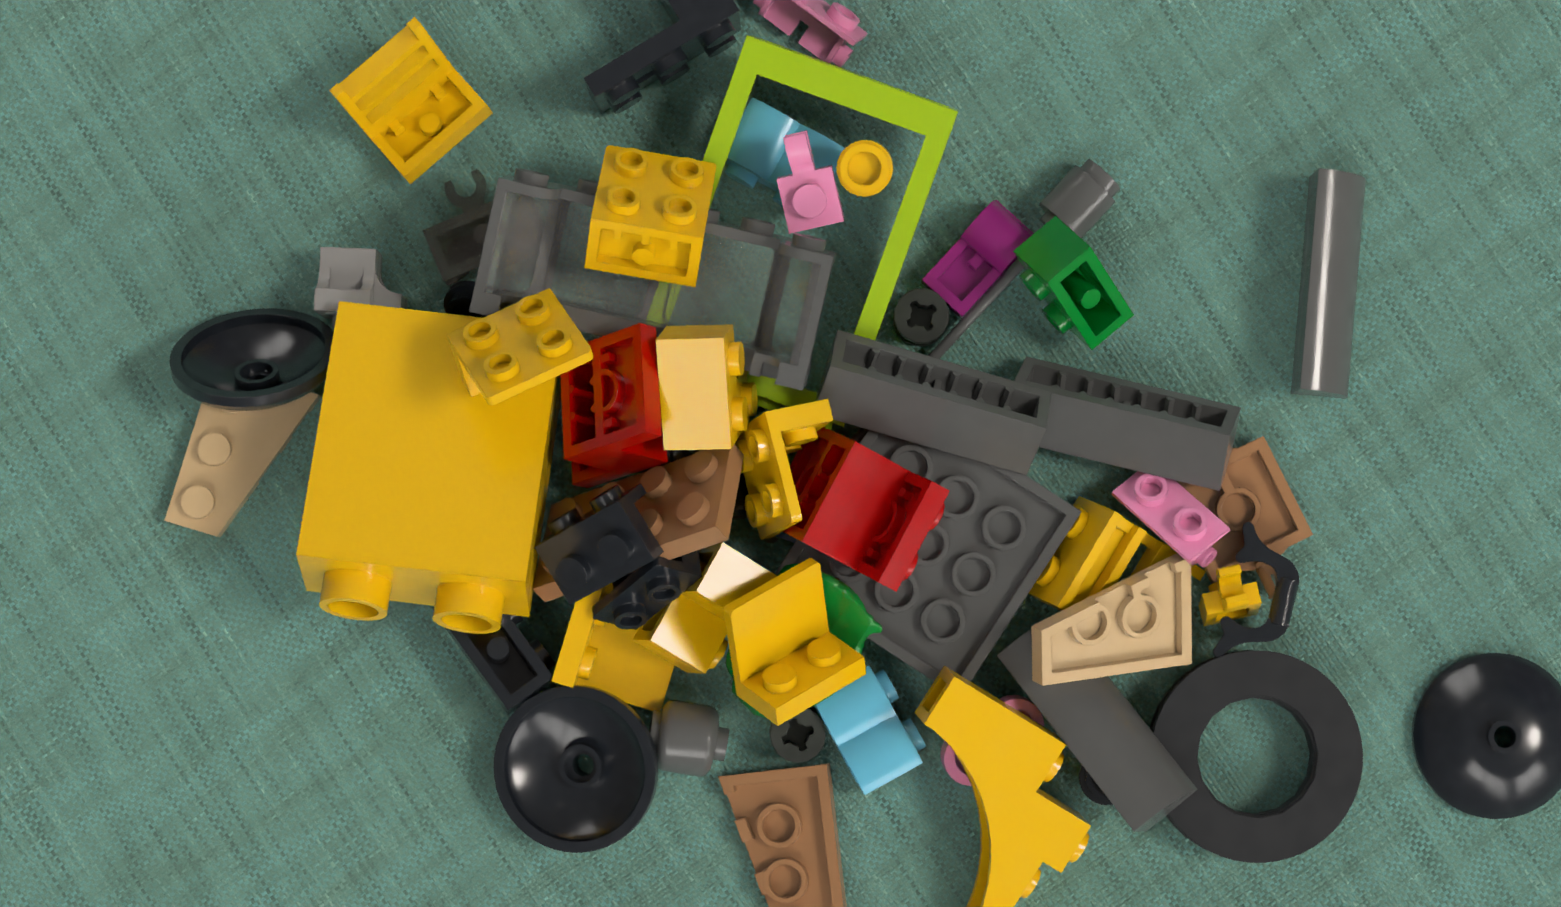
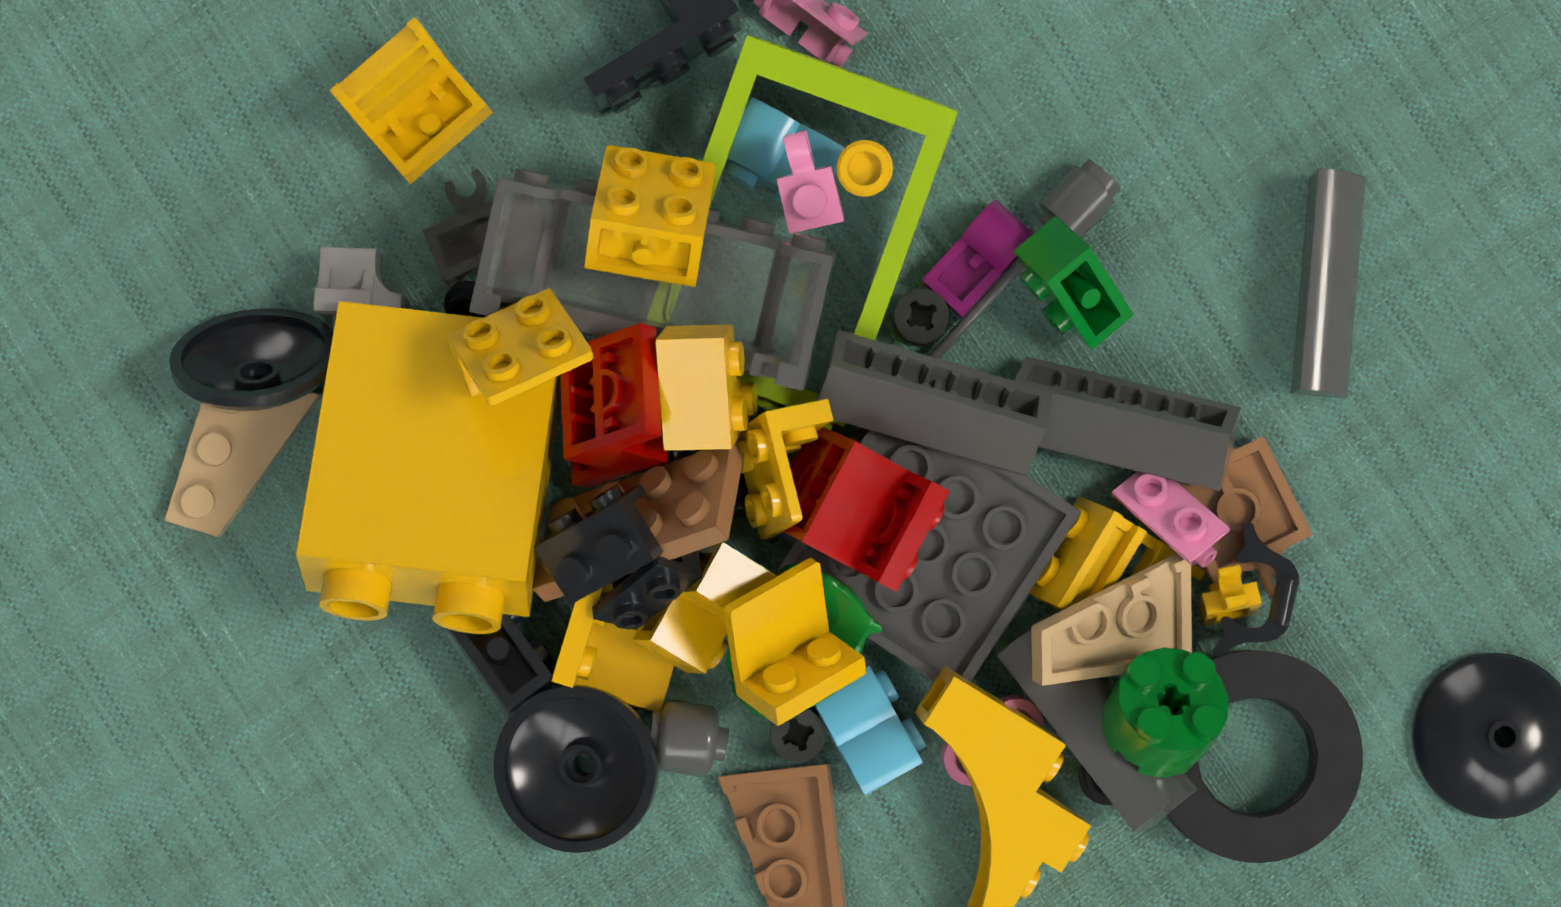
(1165, 711): none -> green brick

